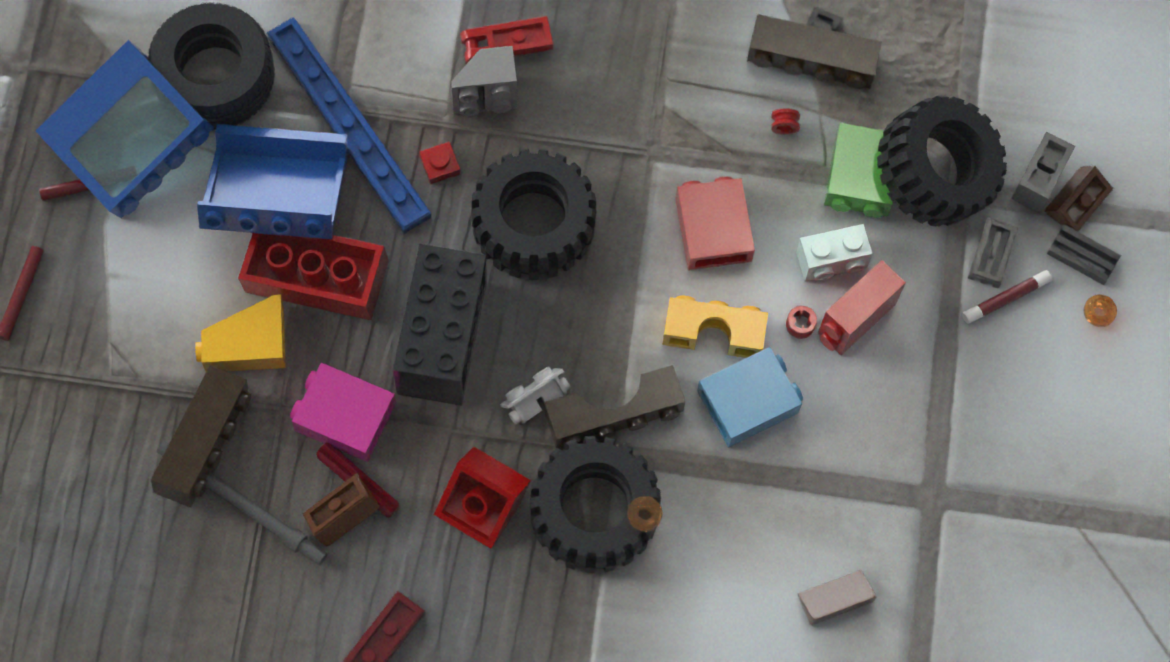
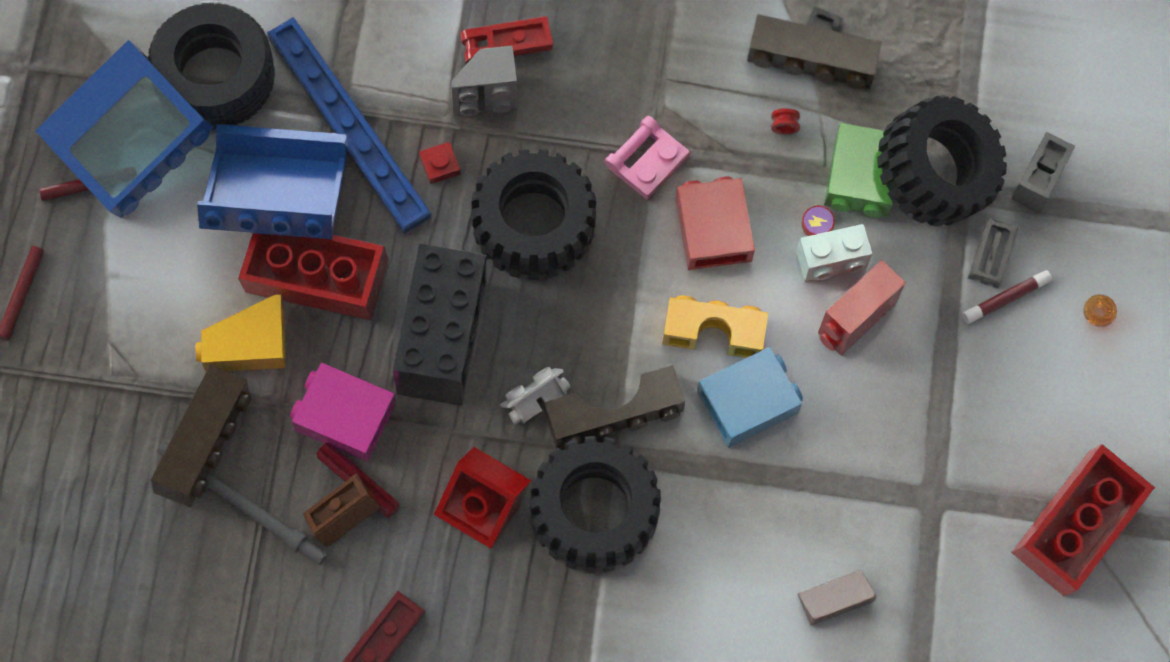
(645, 503): clear orange plate -> none
(655, 165): none -> bright pink plate
(811, 323): bush -> none
(817, 220): none -> medium lavender tile
(1079, 197): reddish brown slope -> none
(1083, 520): none -> red brick
(1089, 244): black tile -> none

